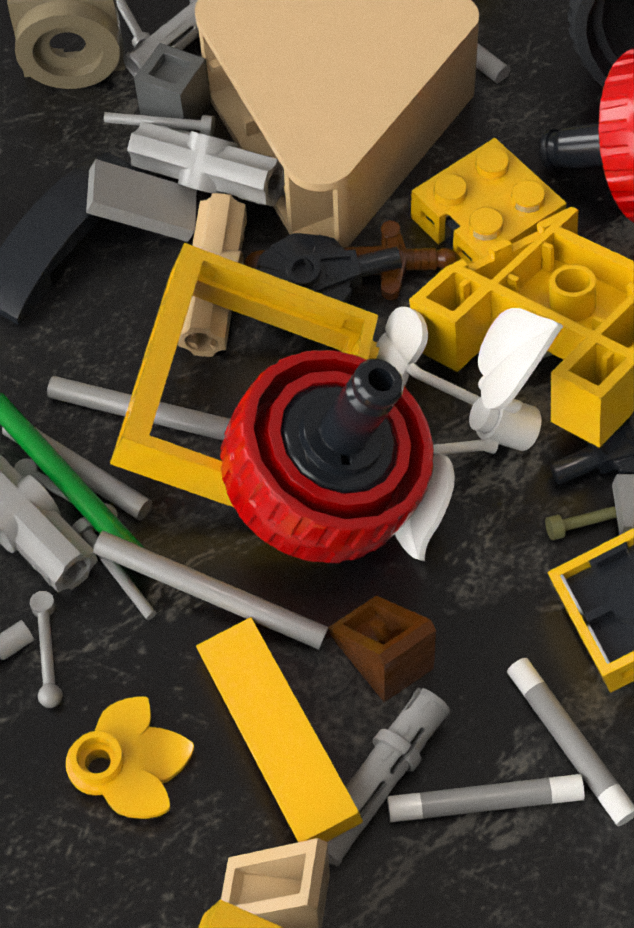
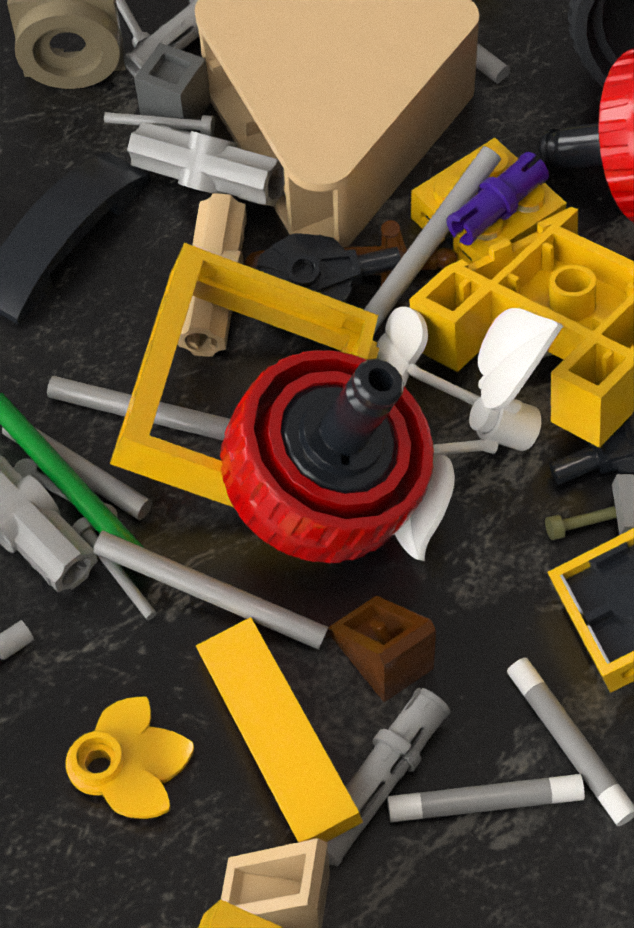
(43, 606): light grey hinge -> none
(141, 200): light grey tile -> none
(431, 235): none -> light grey bar
(497, 198): none -> dark purple pin

